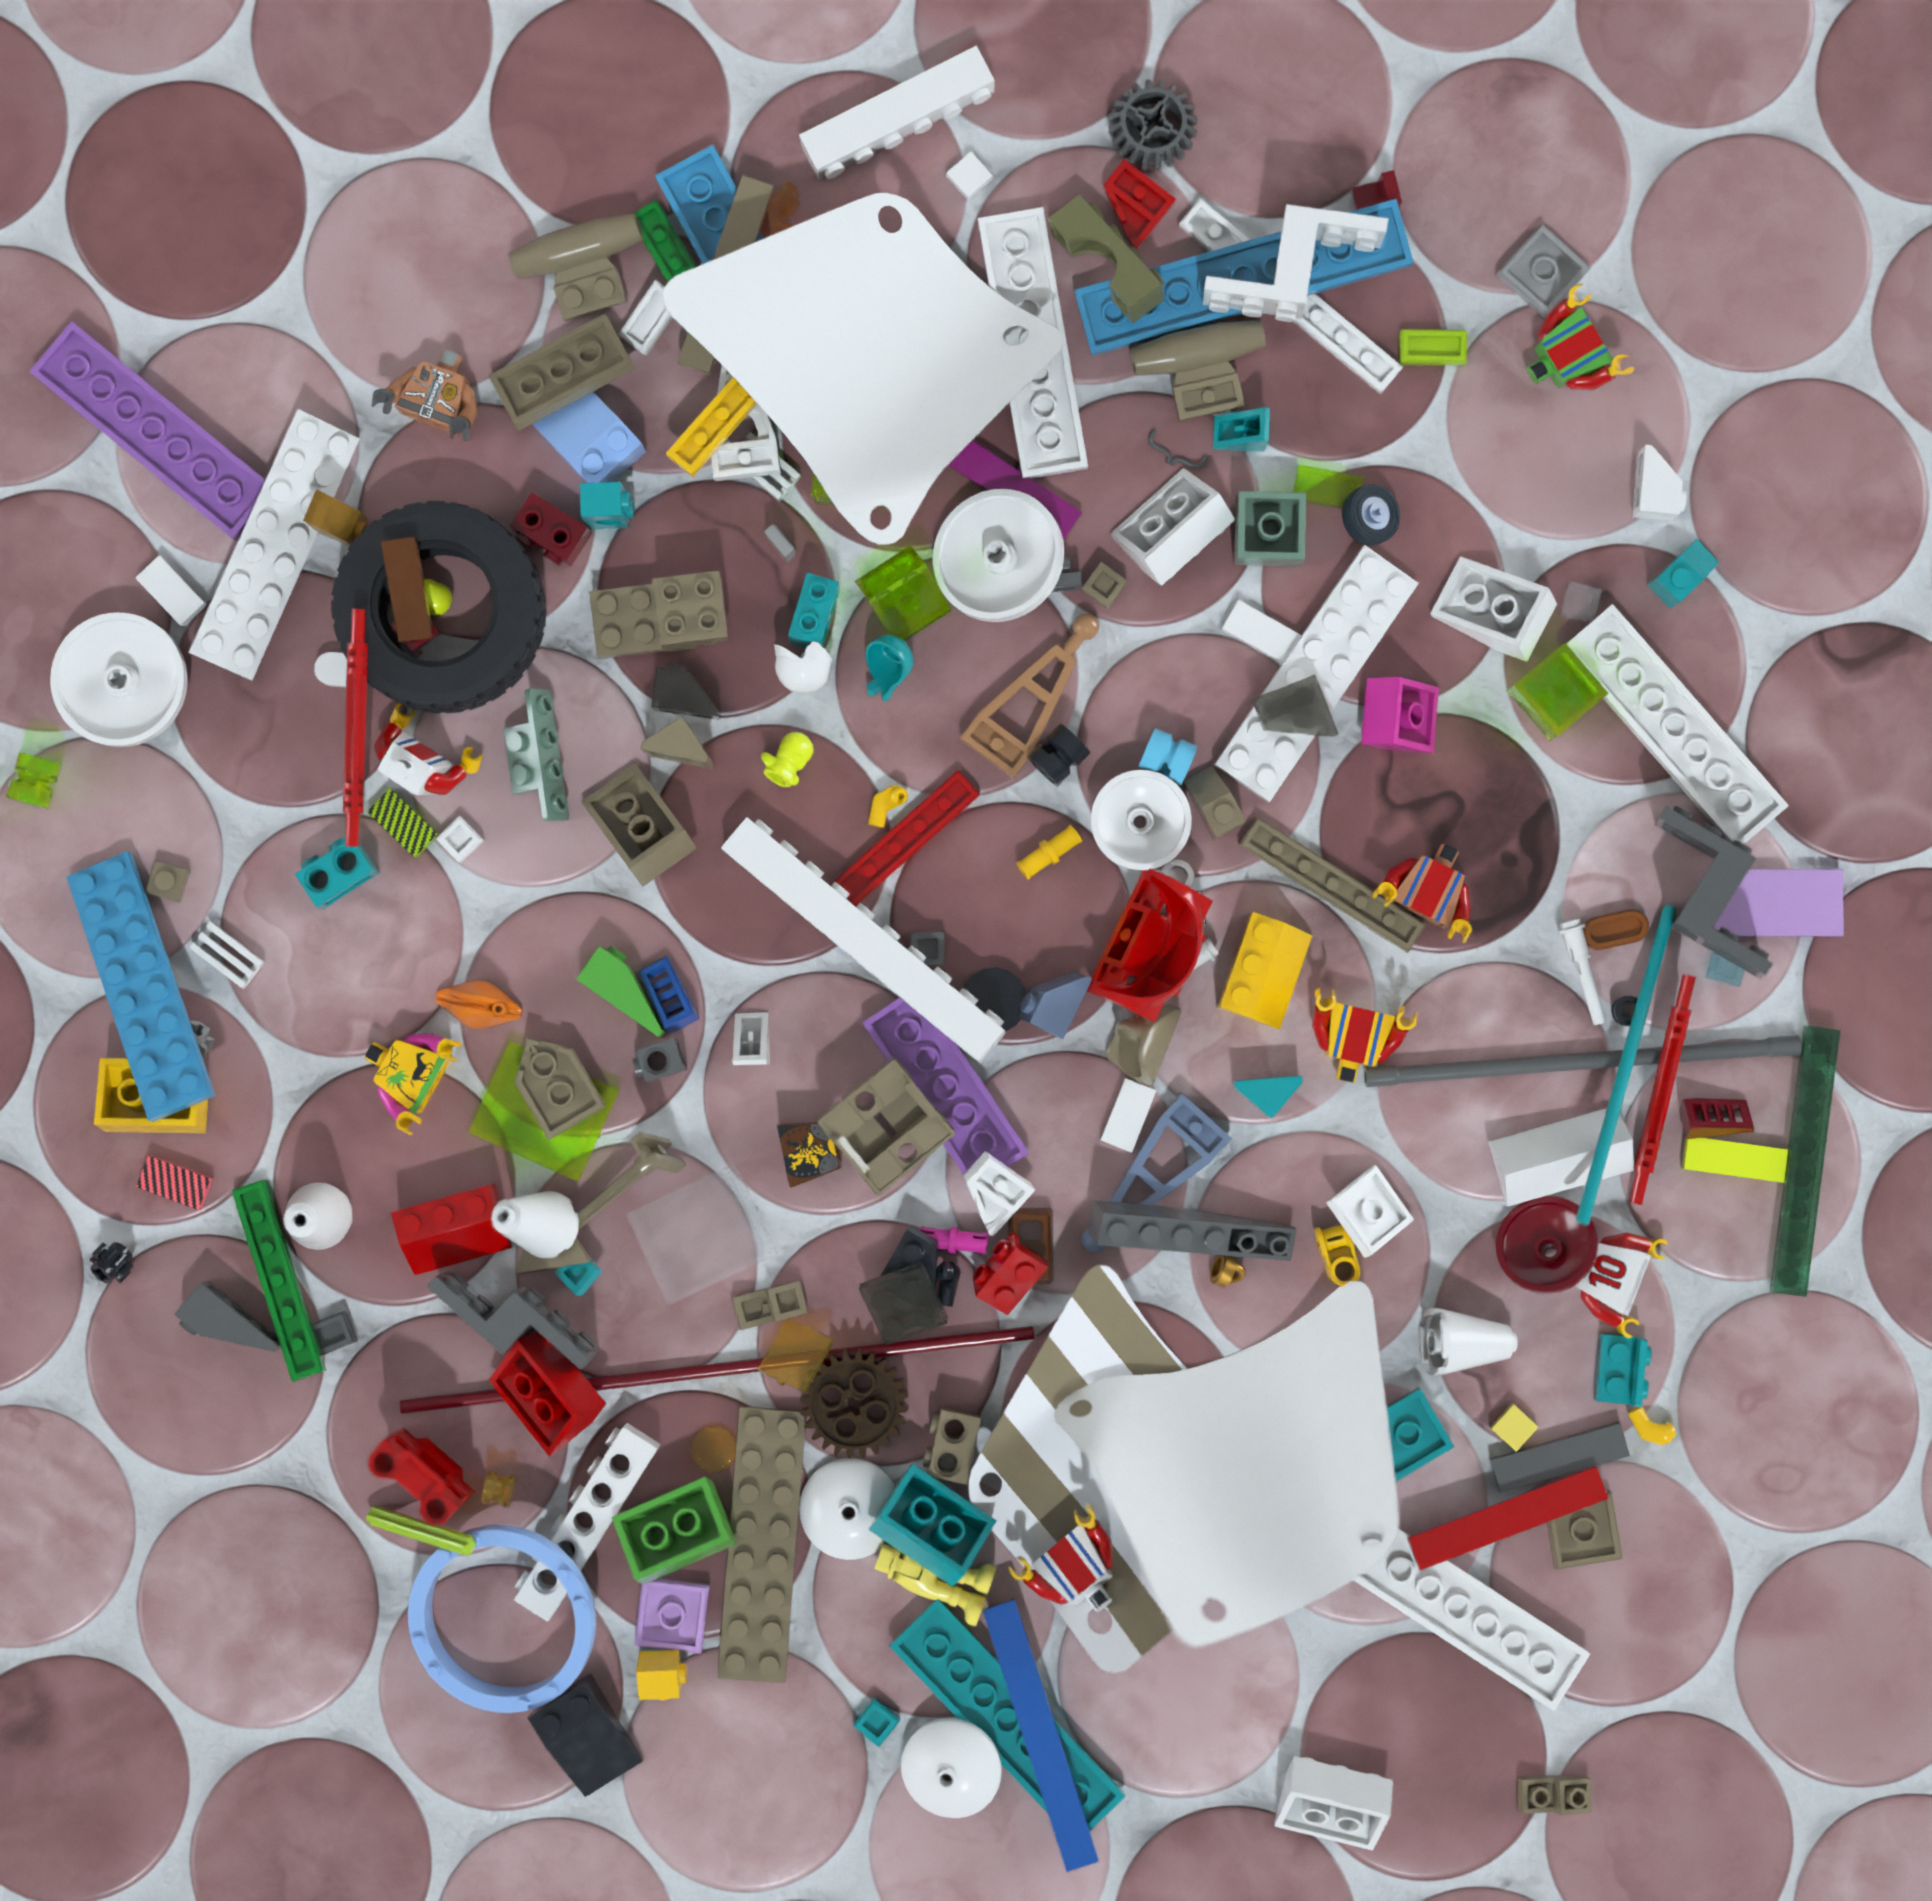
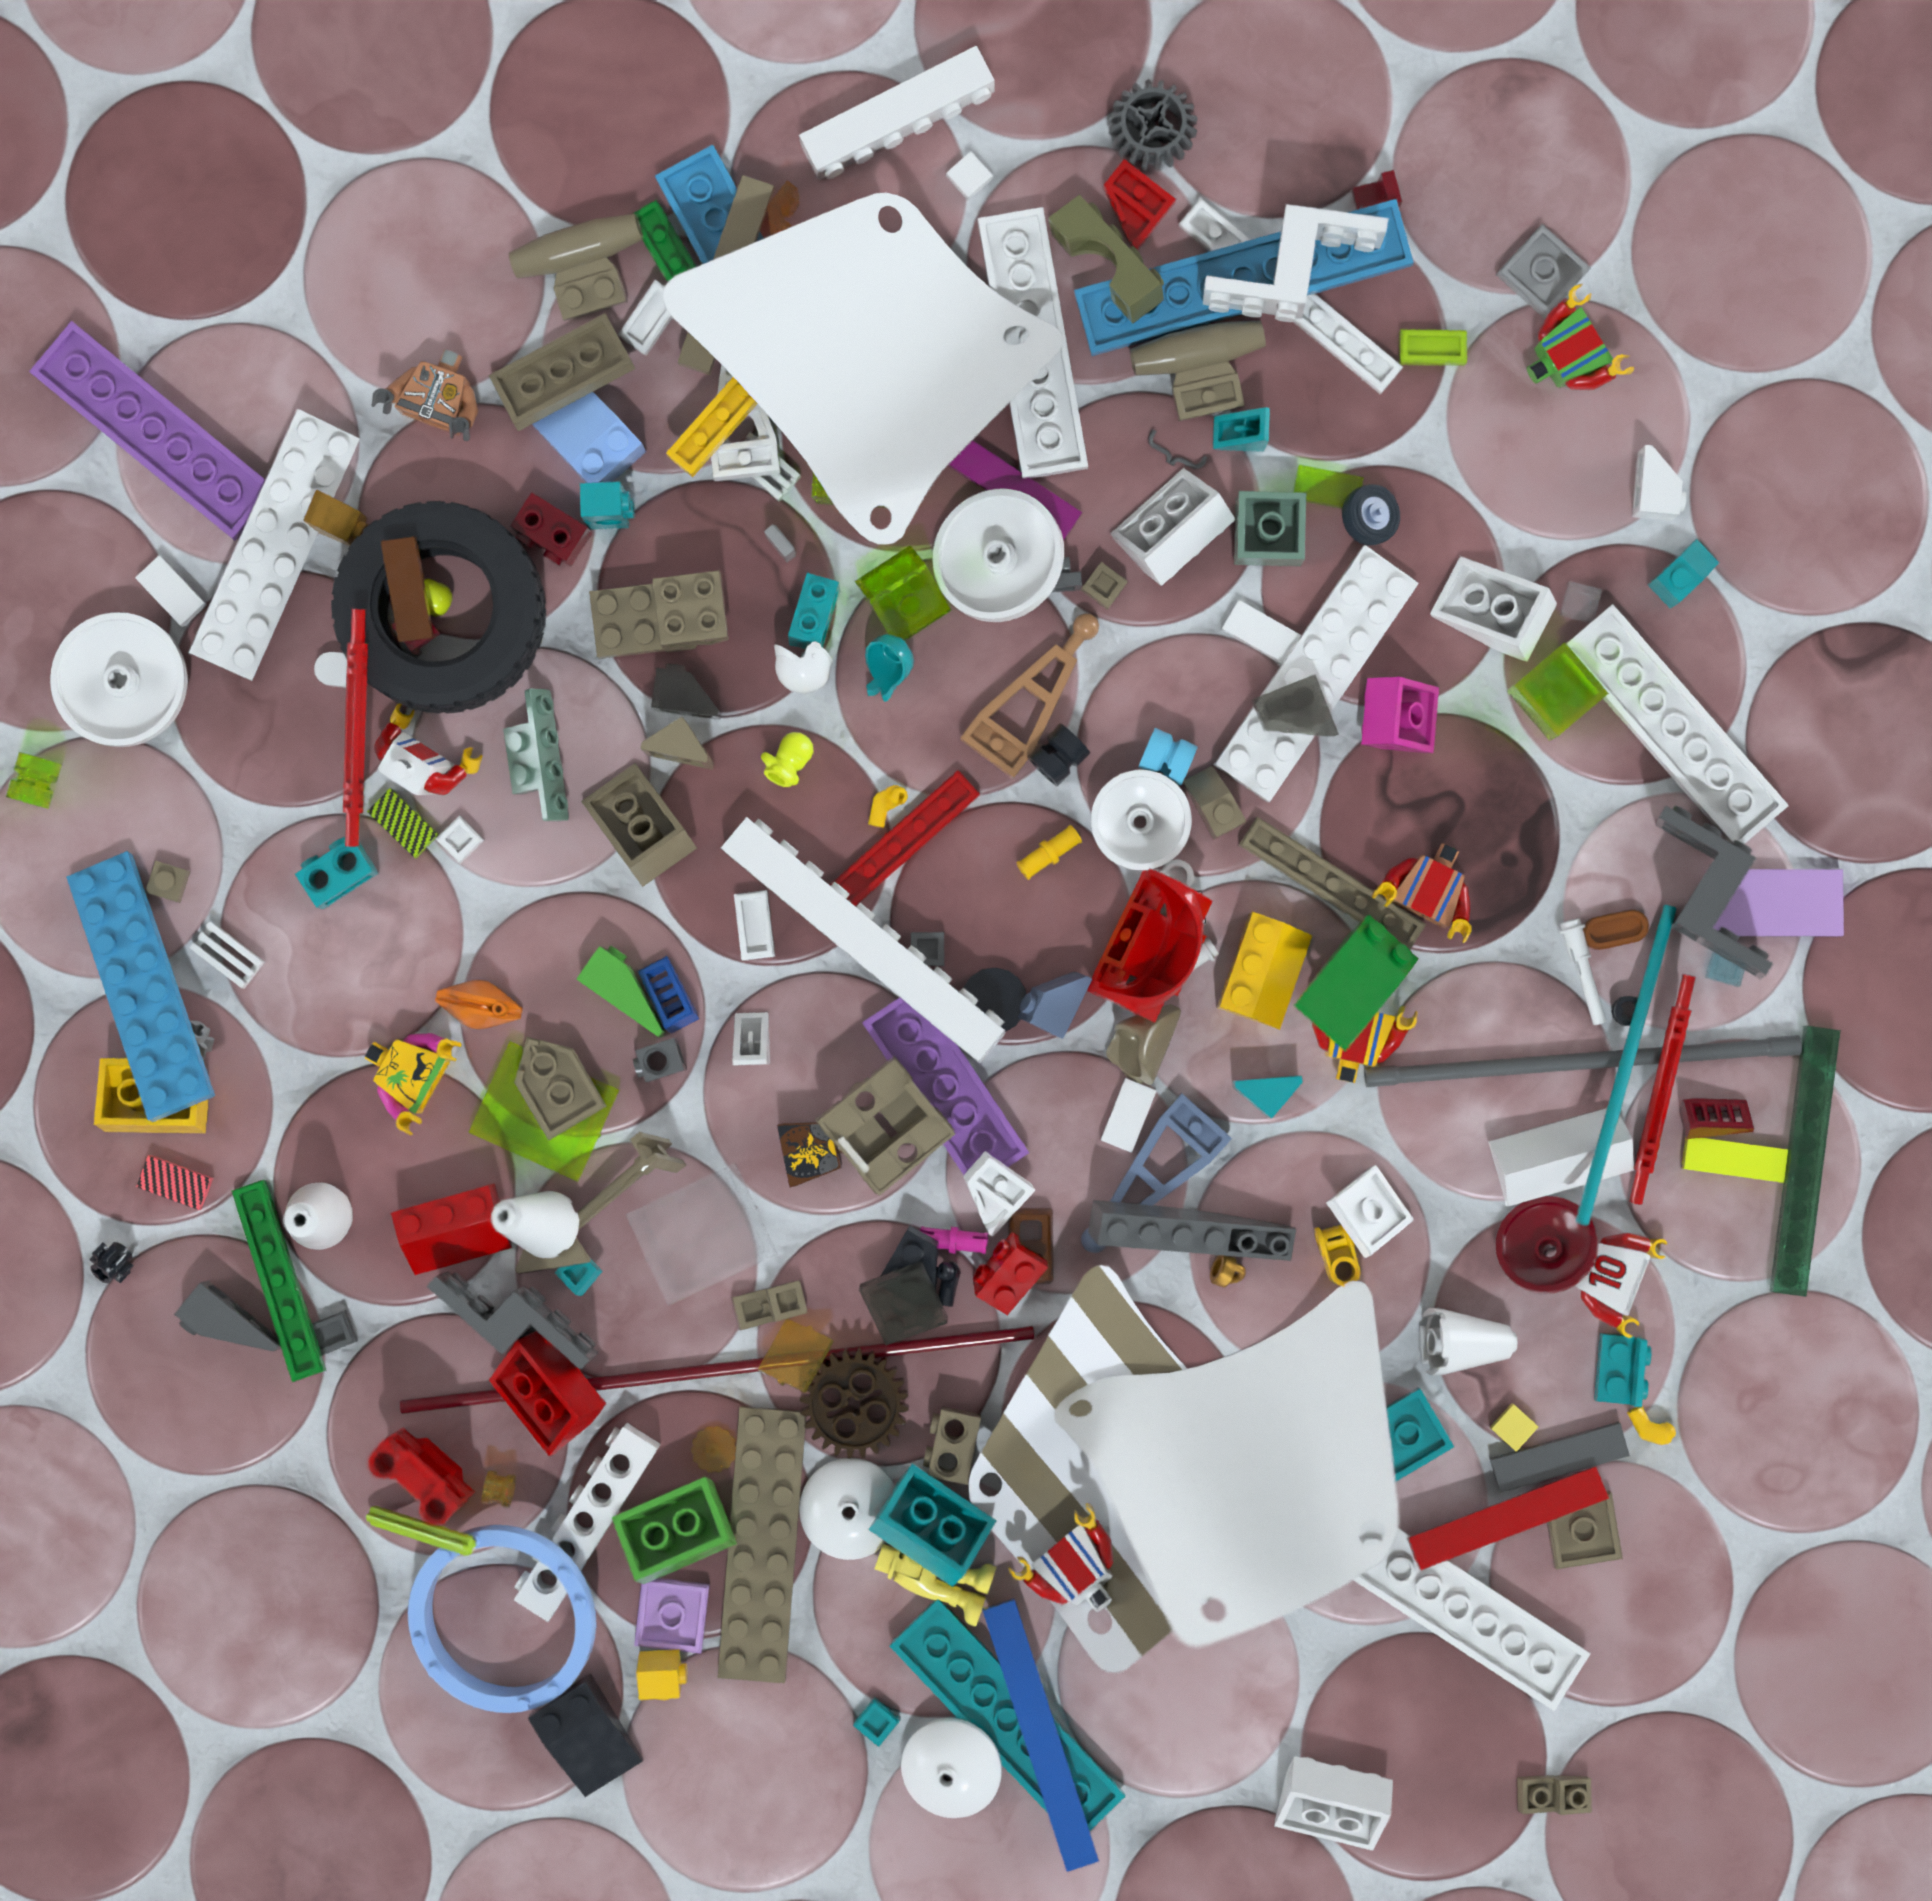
(754, 925): none -> white tile
(1356, 982): none -> green slope

